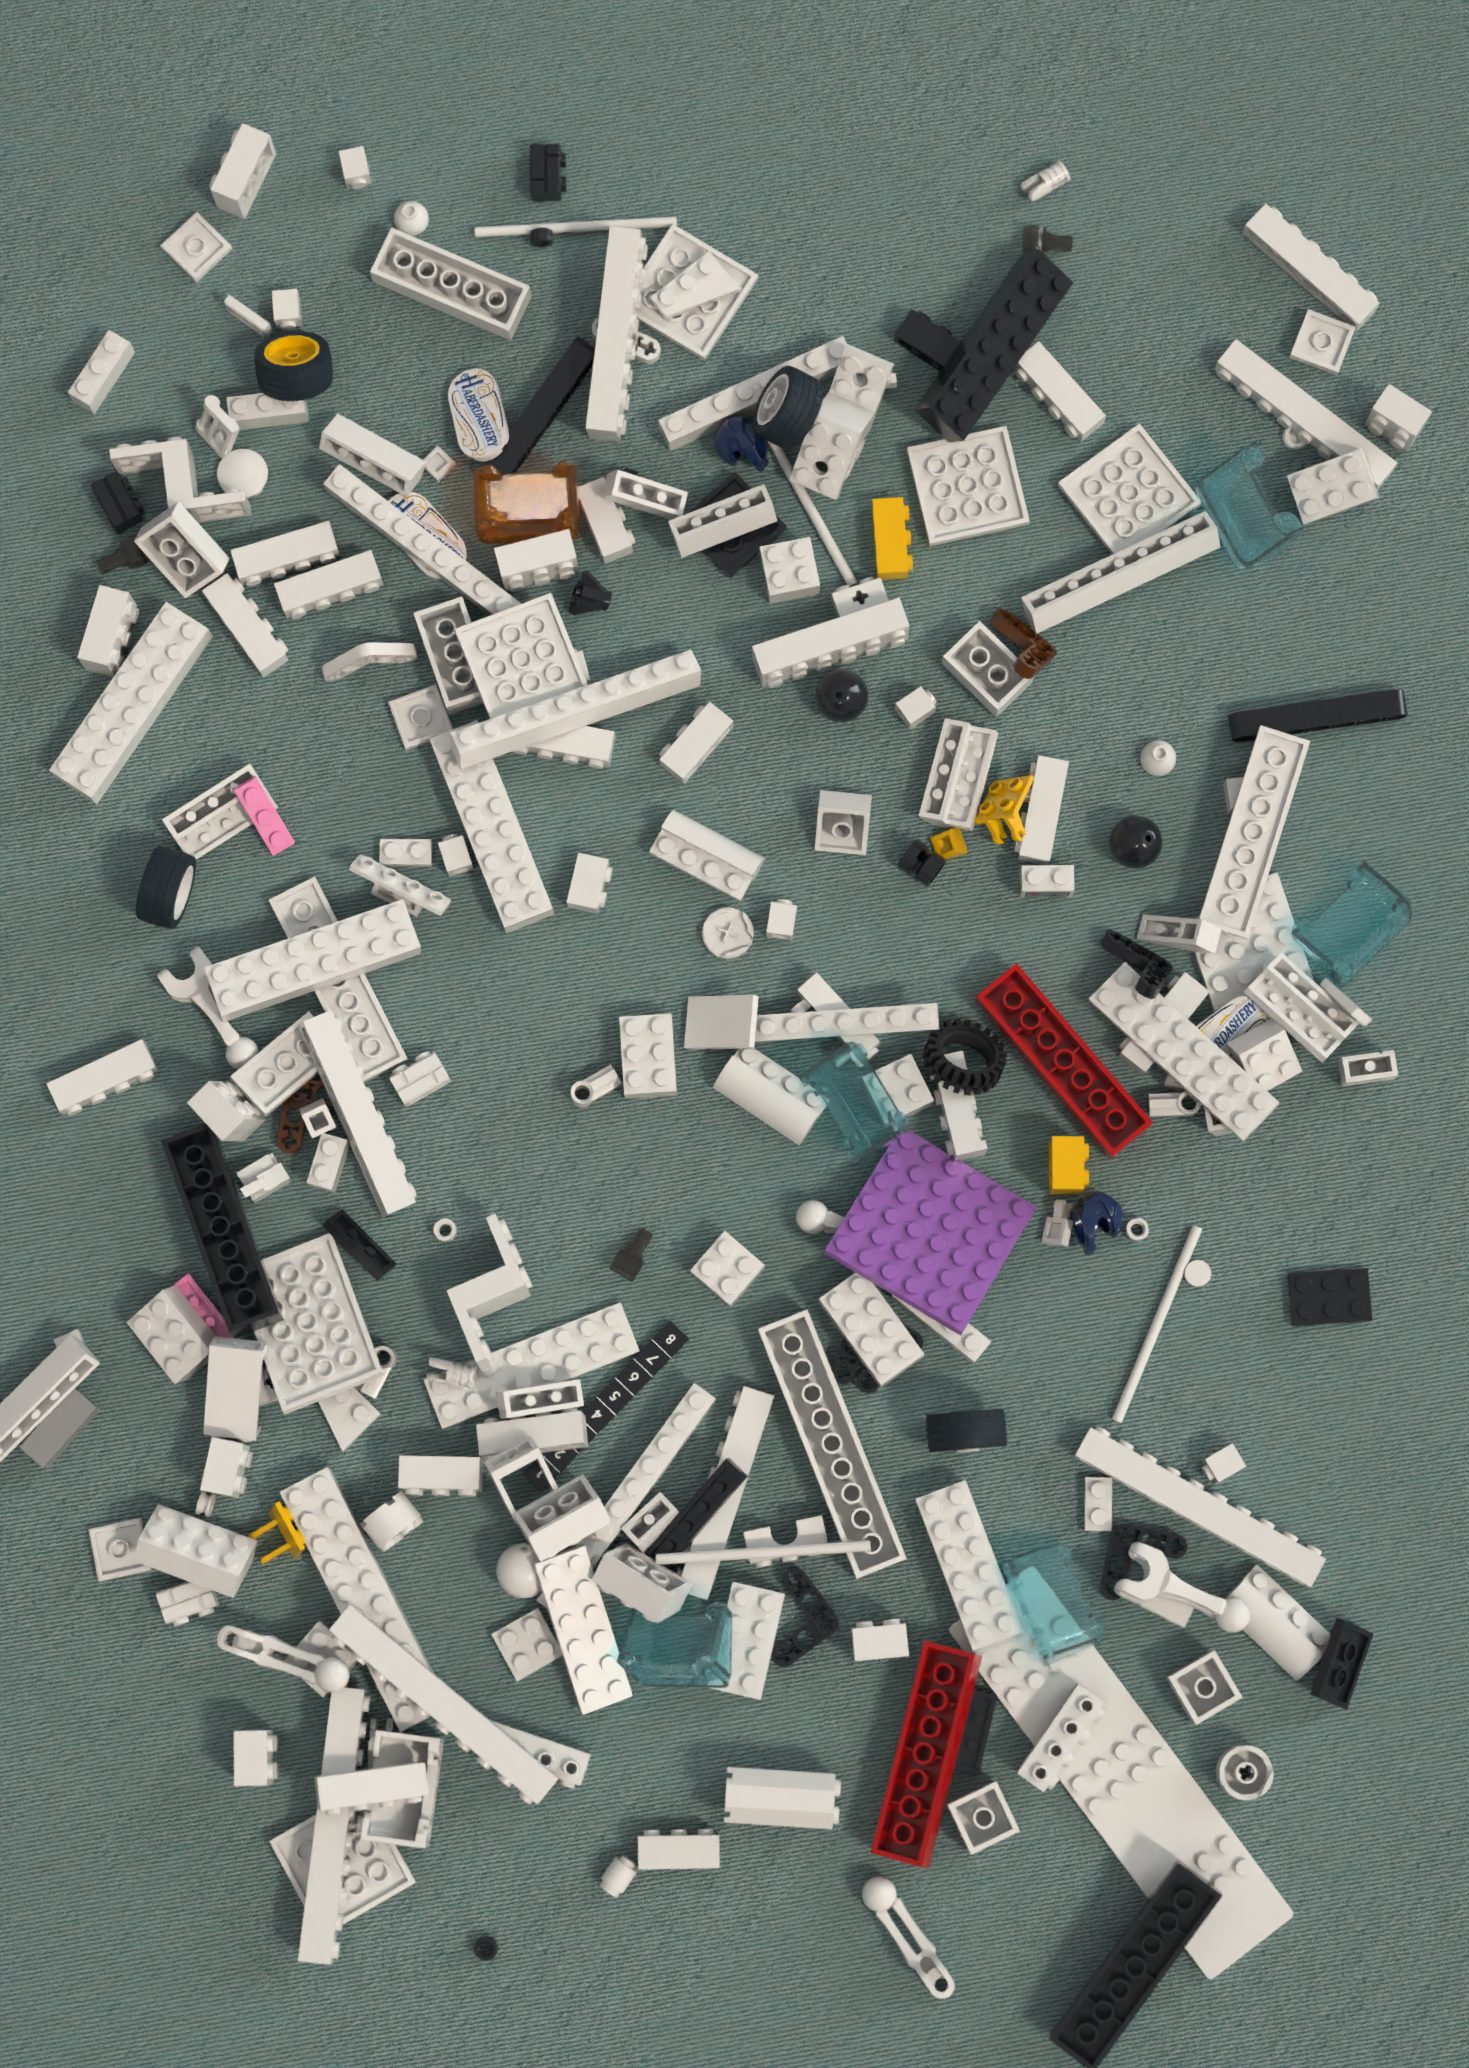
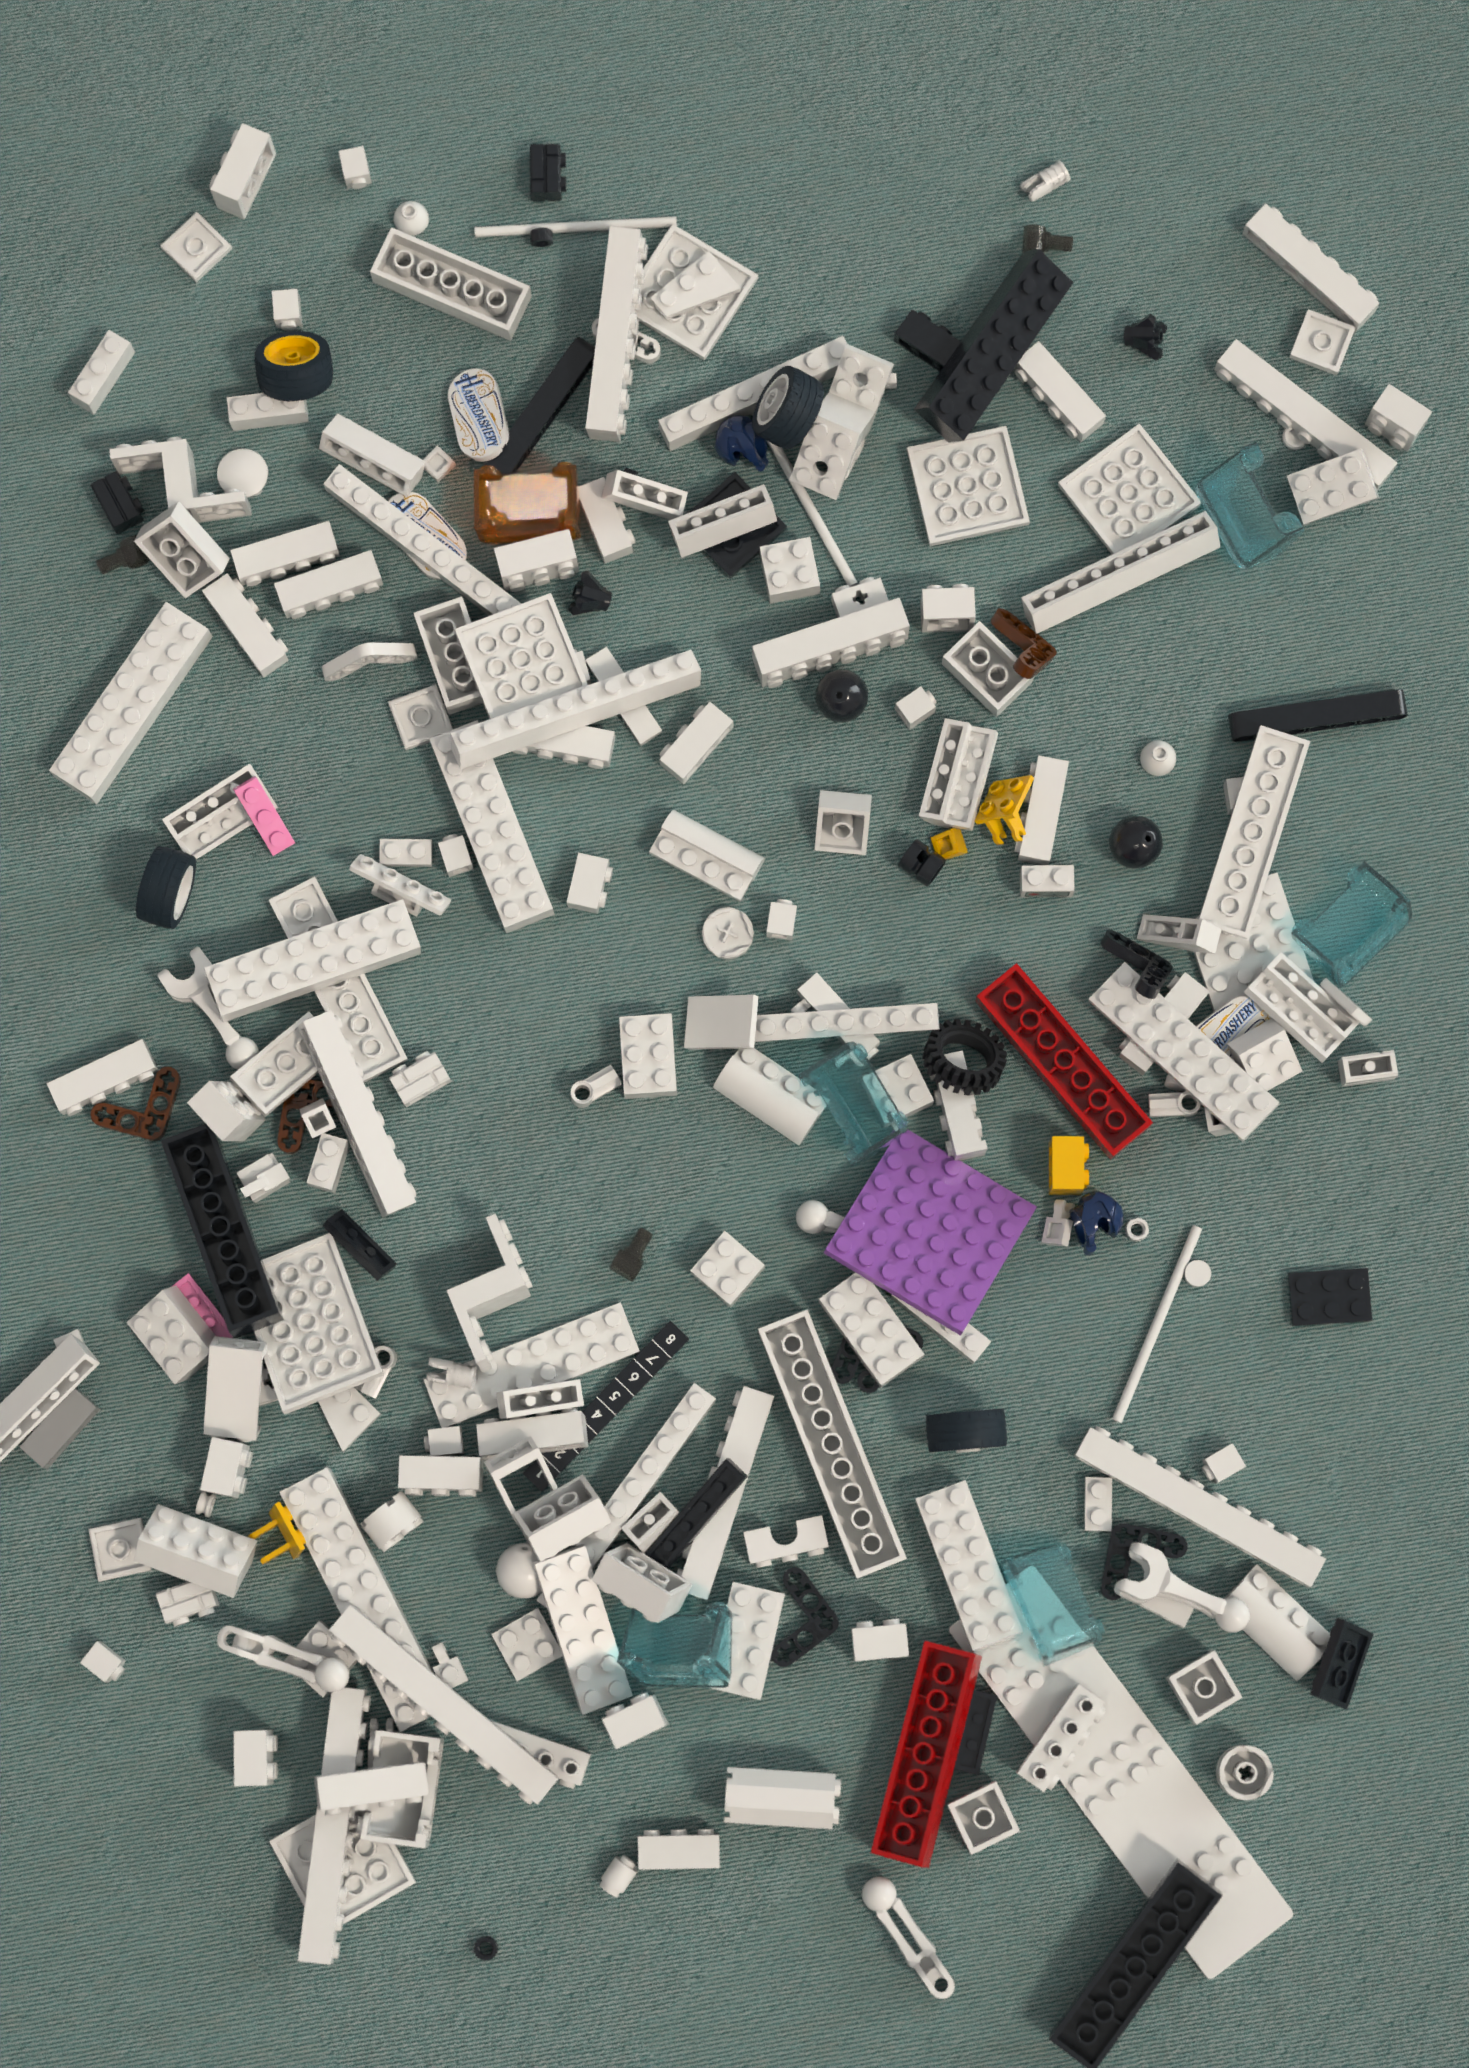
(104, 1662): none -> white brick
(108, 631): white brick -> none
(142, 1120): none -> reddish brown beam
(223, 430): white plate -> none
(248, 317): white tile -> none
(444, 1441): none -> white brick
(449, 1669): none -> white plate
(451, 1236): white axle -> none
(634, 1721): none -> white brick
(639, 719): none -> white tile
(763, 1552): white piece -> none
(891, 538): yellow brick -> none
(947, 608): none -> white brick
(1146, 336): none -> black rock

